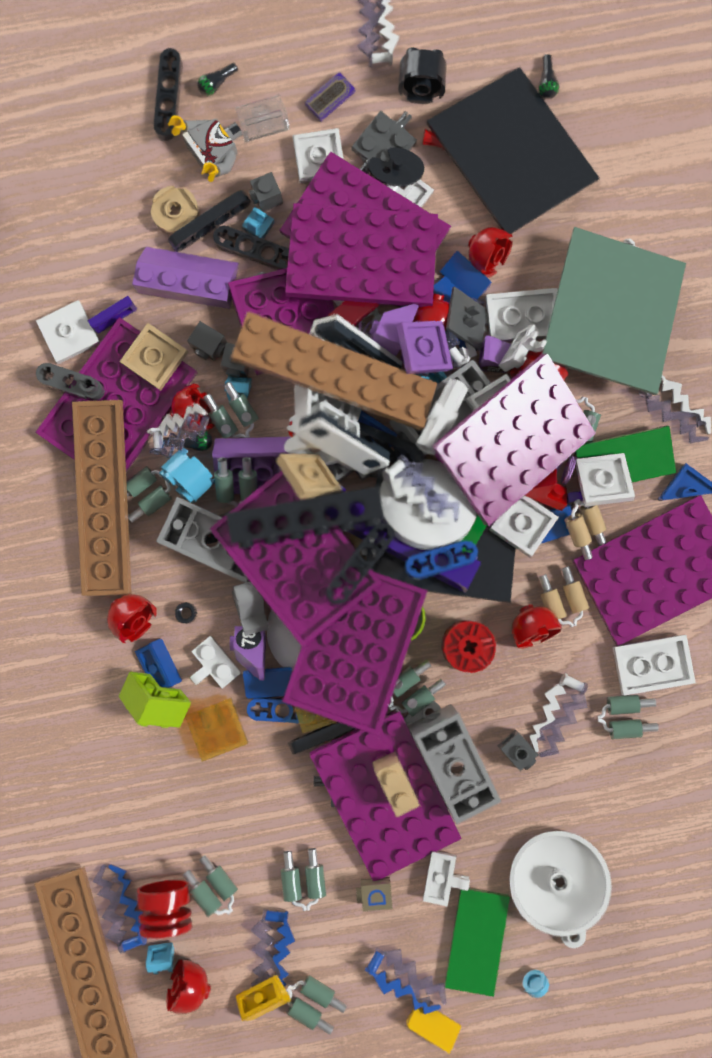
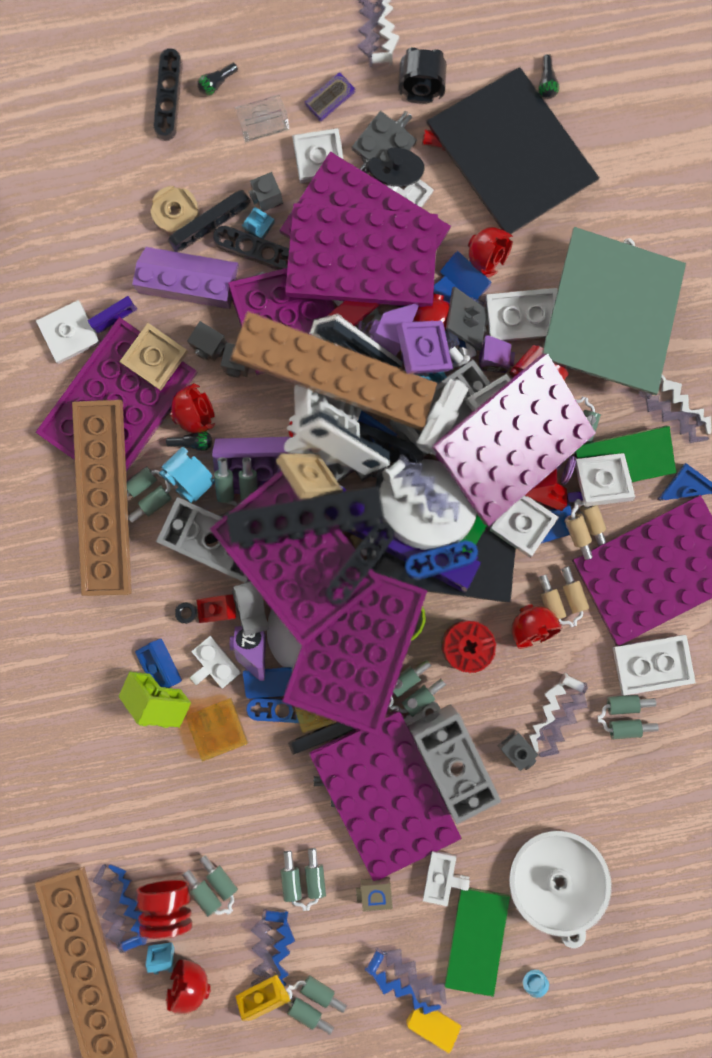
(62, 374): dark grey beam -> none
(130, 617): red cylinder -> none
(166, 447): piece -> none
(209, 143): torso -> none
(216, 608): none -> red slope
(241, 385): medium azure tile -> none
(241, 408): sand green piece -> none
(395, 784): tan brick -> none
(520, 346): white plate -> none

